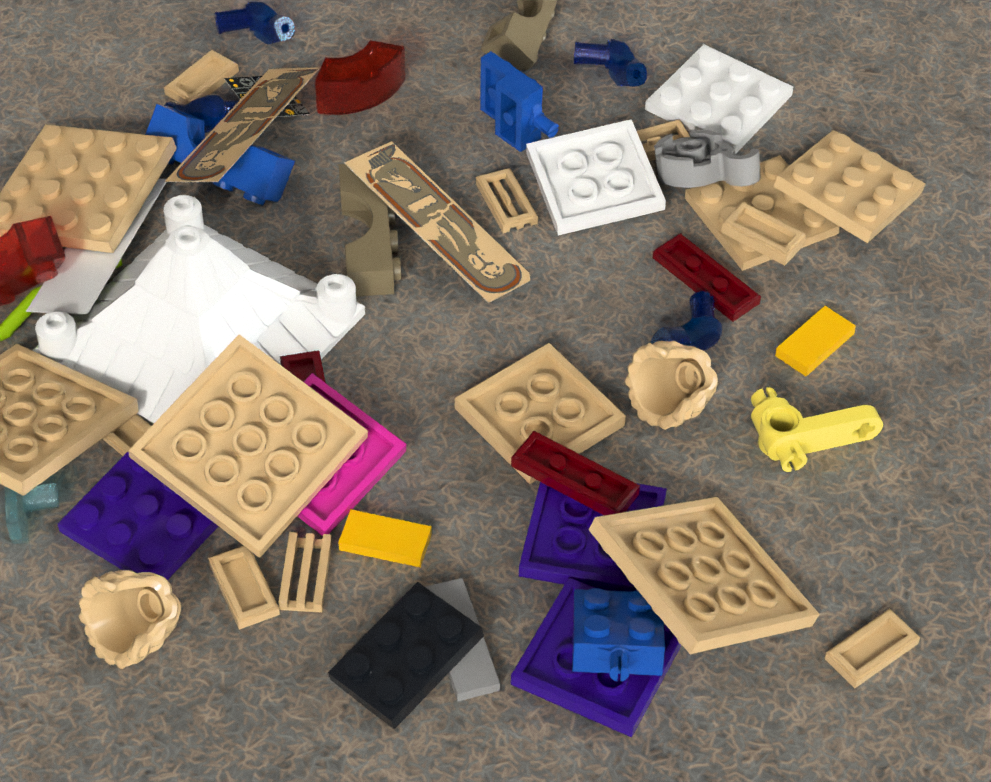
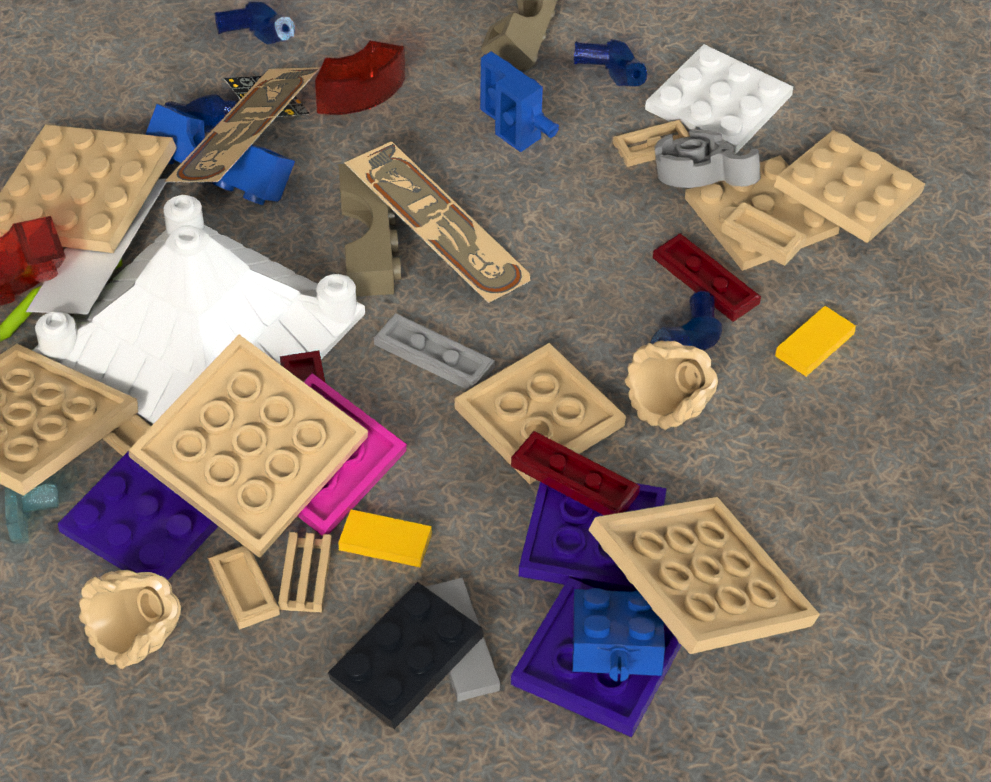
(201, 78): tan tile -> none
(434, 352): none -> light grey tile
(515, 220): tan tile -> none
(595, 177): white plate -> none
(789, 436): light yellow piece -> none
(872, 648): tan tile -> none

